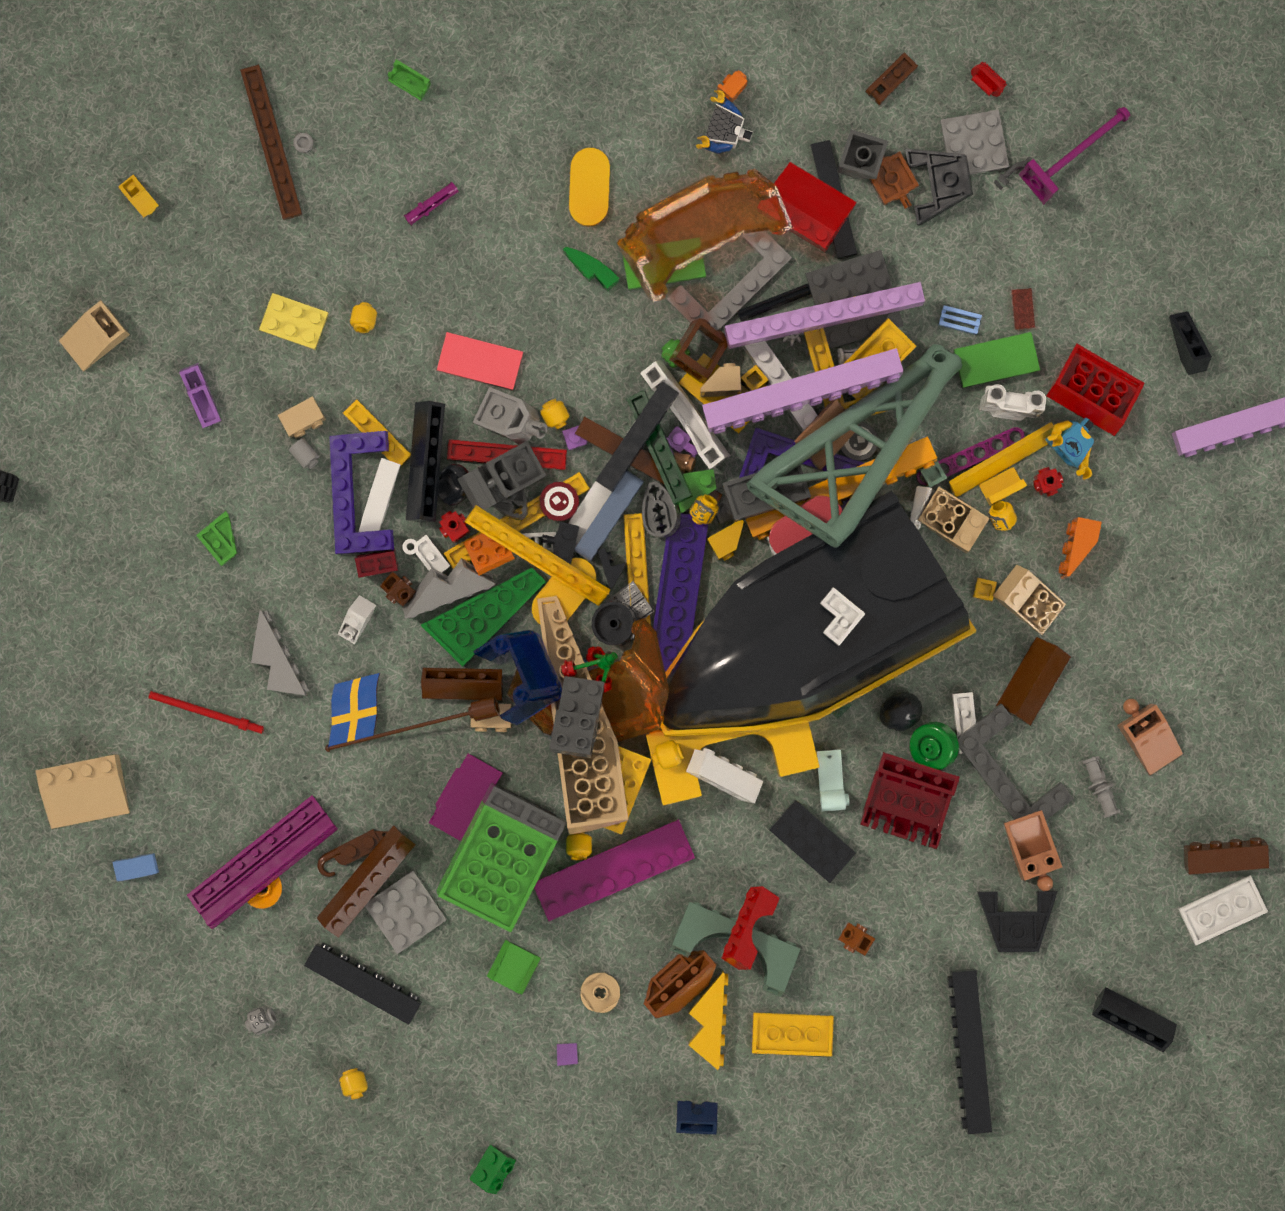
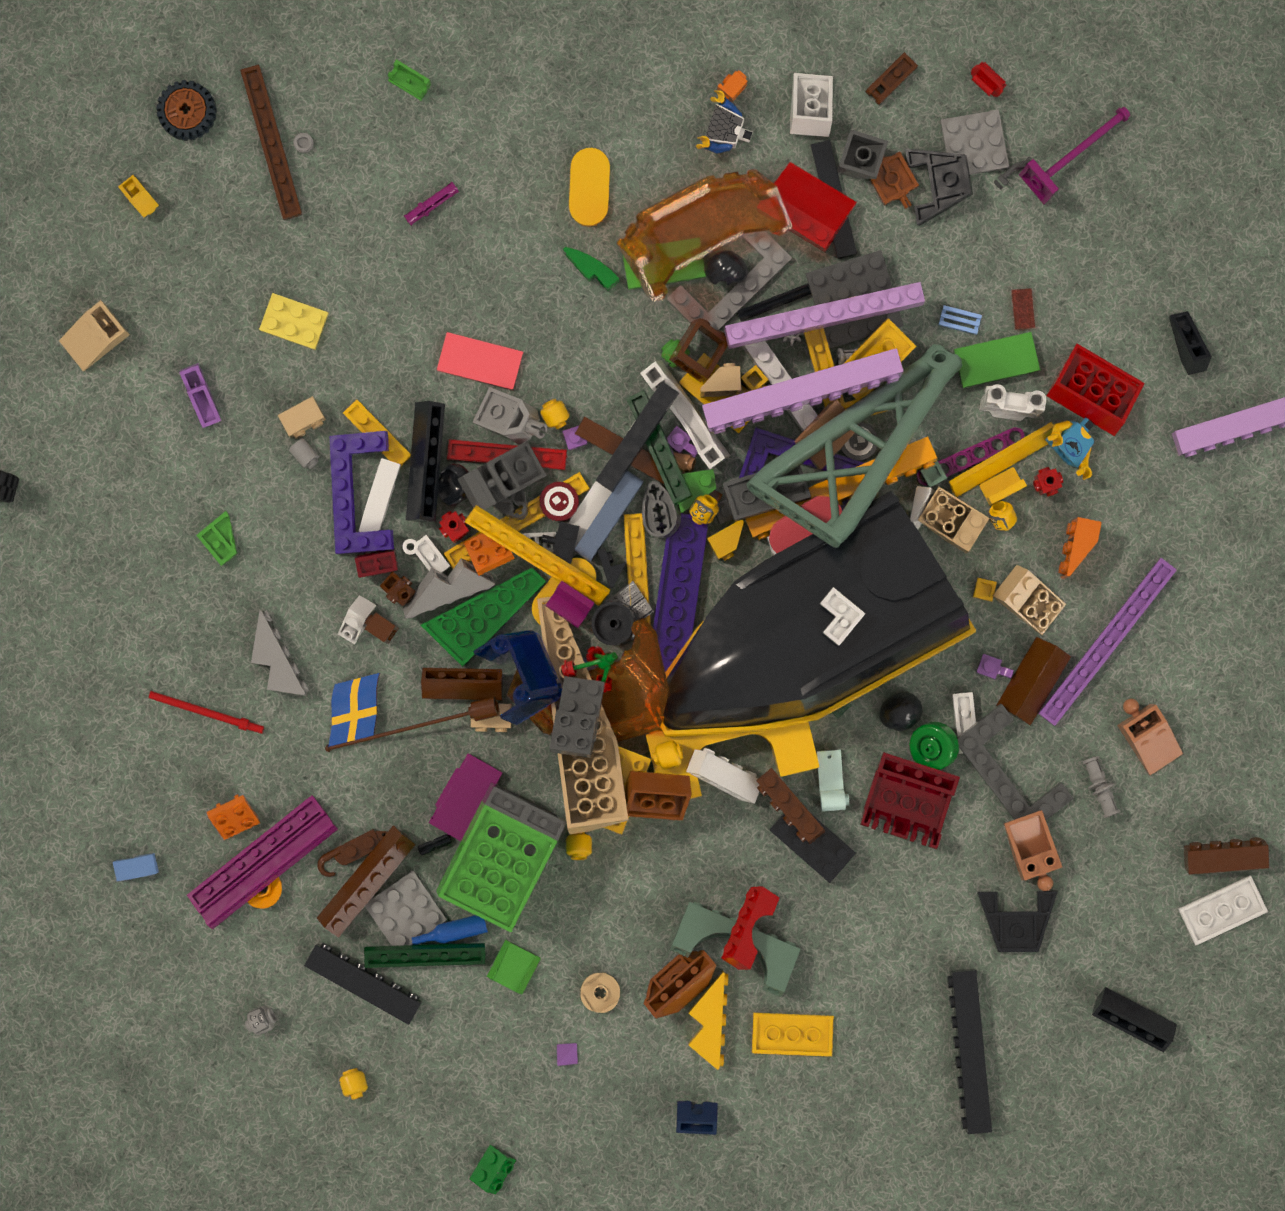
(83, 791): tan slope -> none
(199, 118): none -> wheel
(233, 817): none -> orange plate
(363, 317): yellow head -> none
(381, 627): none -> reddish brown brick
(424, 955): none -> dark green plate
(437, 843): none -> black piece
(454, 930): none -> blue piece
(570, 604): none -> magenta panel
(613, 870): magenta plate -> none
(657, 795): none -> dark orange slope
(726, 267): none -> black piece
(790, 805): none -> reddish brown brick
(811, 105): none -> white slope
(856, 938): dark orange brick -> none
(991, 667): none -> medium lavender plate
(1107, 641): none -> medium lavender plate

